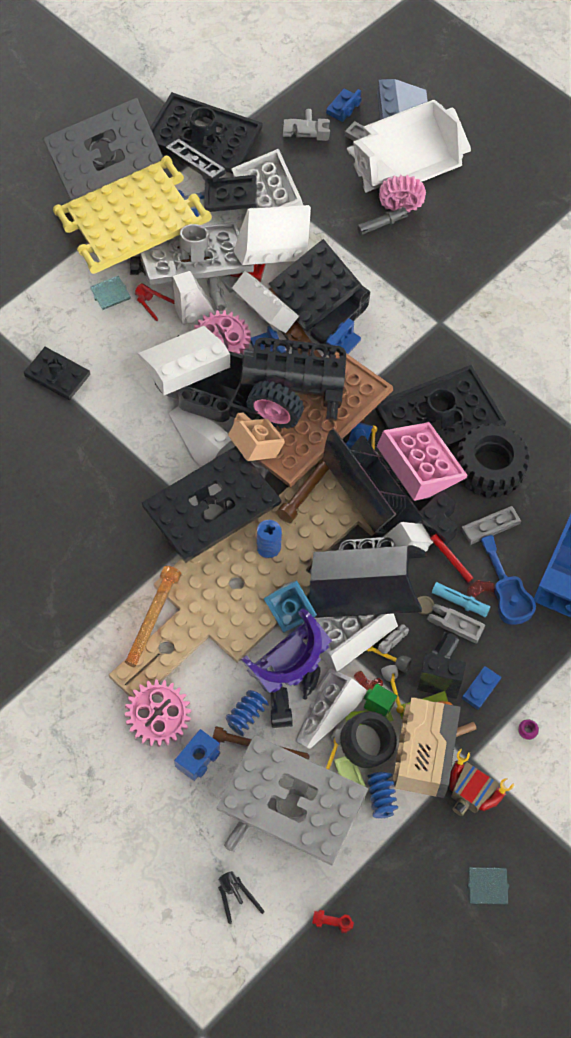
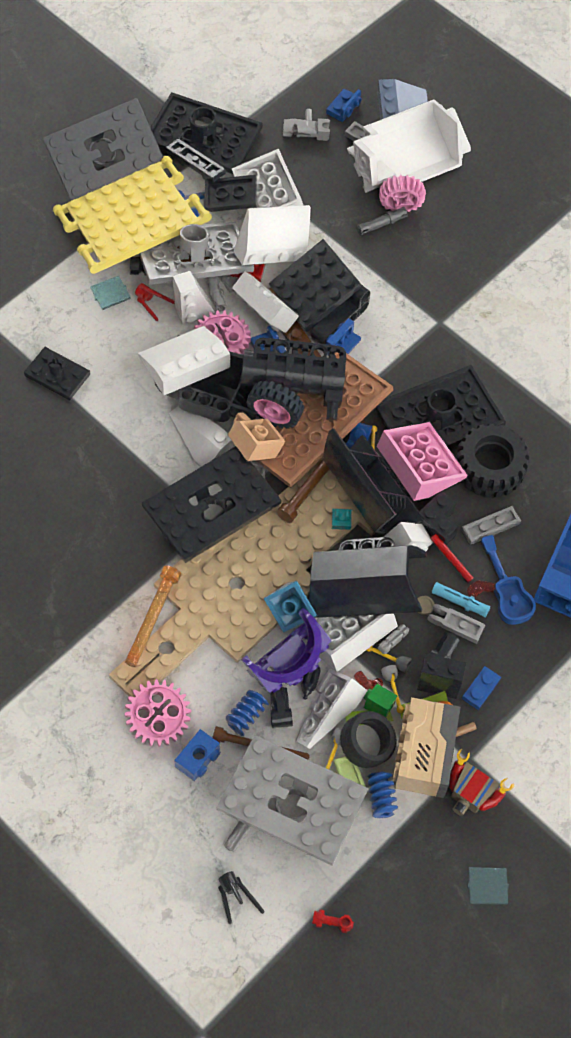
(269, 538): blue piece -> none
(342, 519): none -> teal tile
(528, 724): magenta plate -> none

